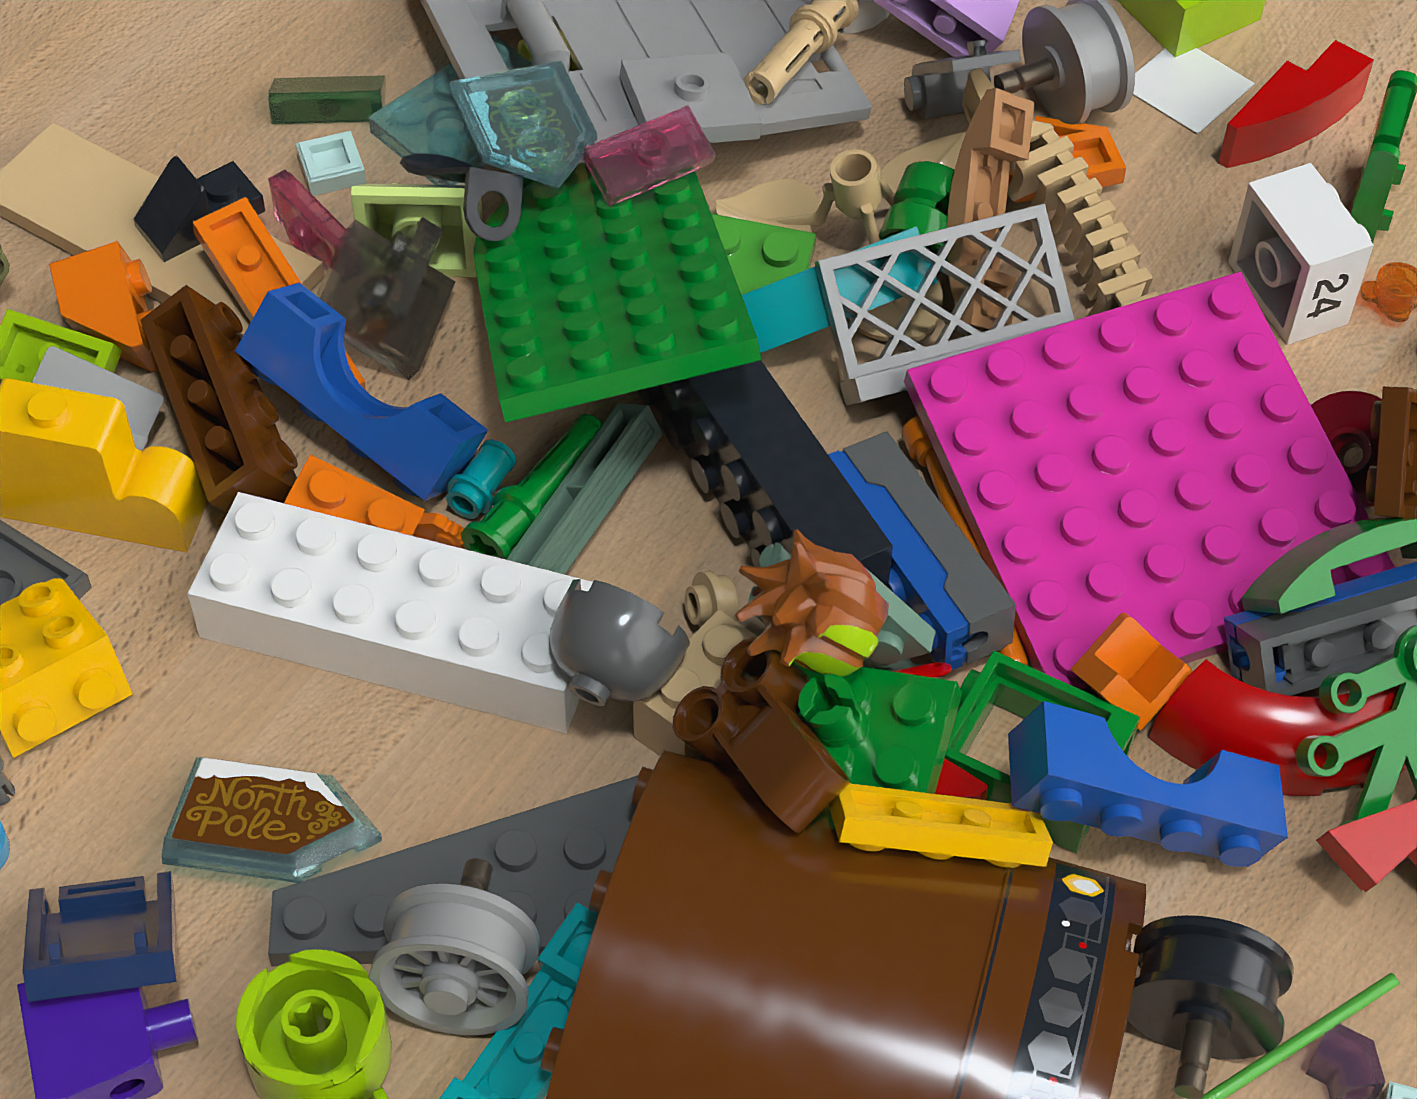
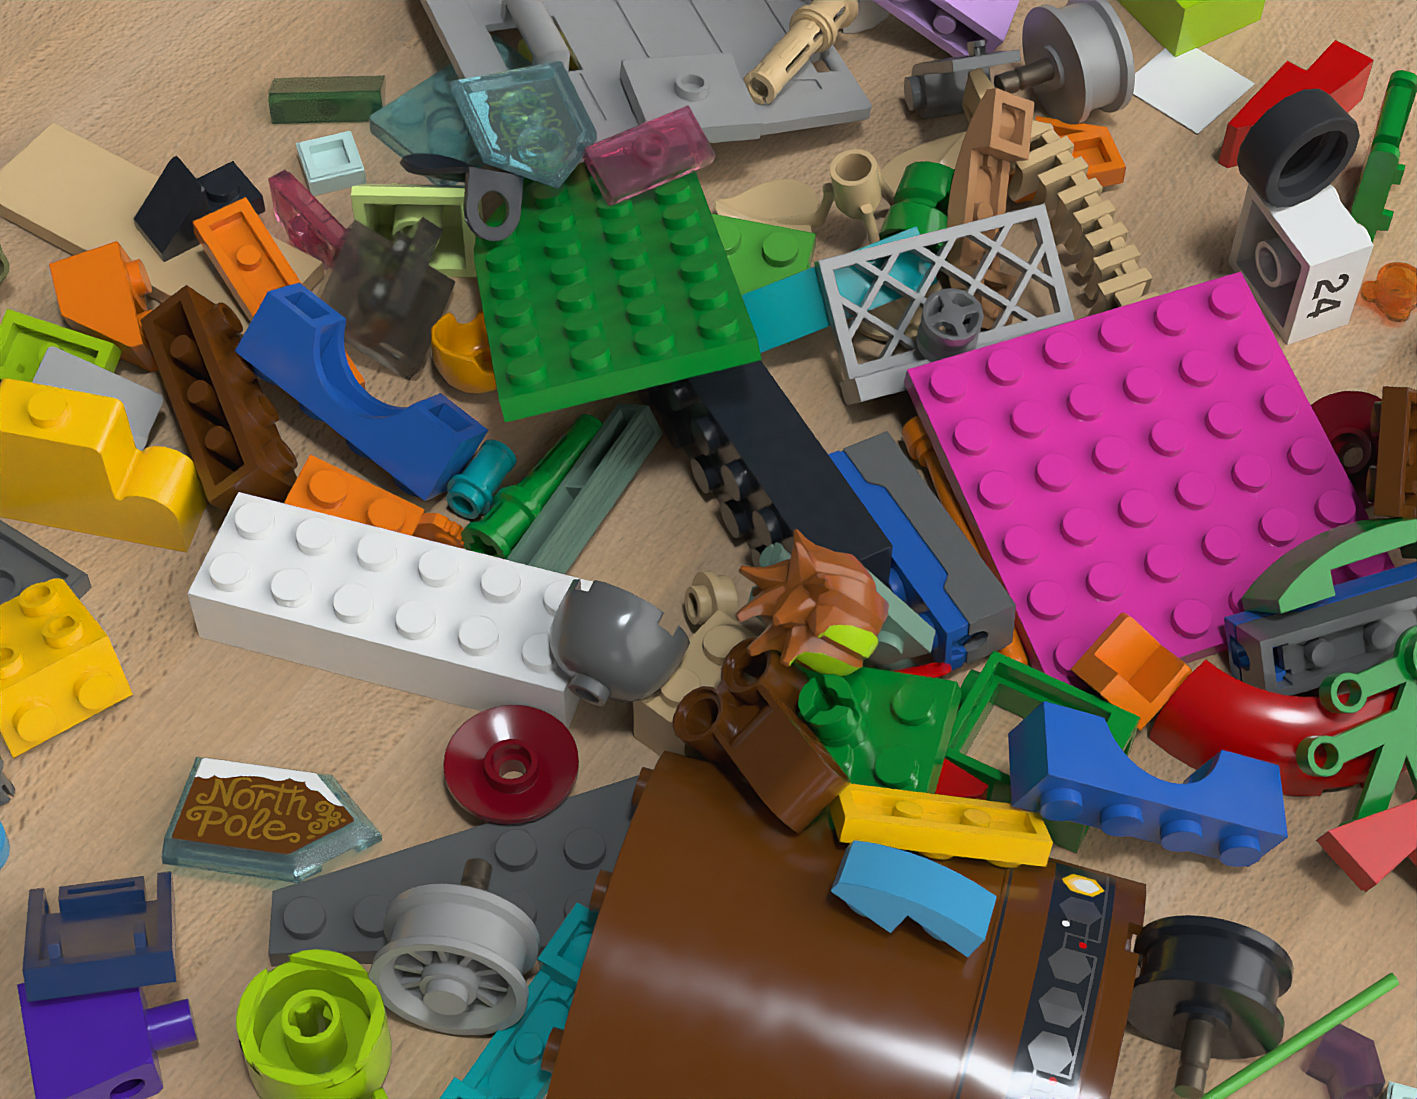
(463, 353): none -> light orange hair
(504, 742): none -> dark red dish
(895, 883): none -> dark azure slope
(957, 313): none -> flat silver wheel
(1298, 147): none -> black tyre

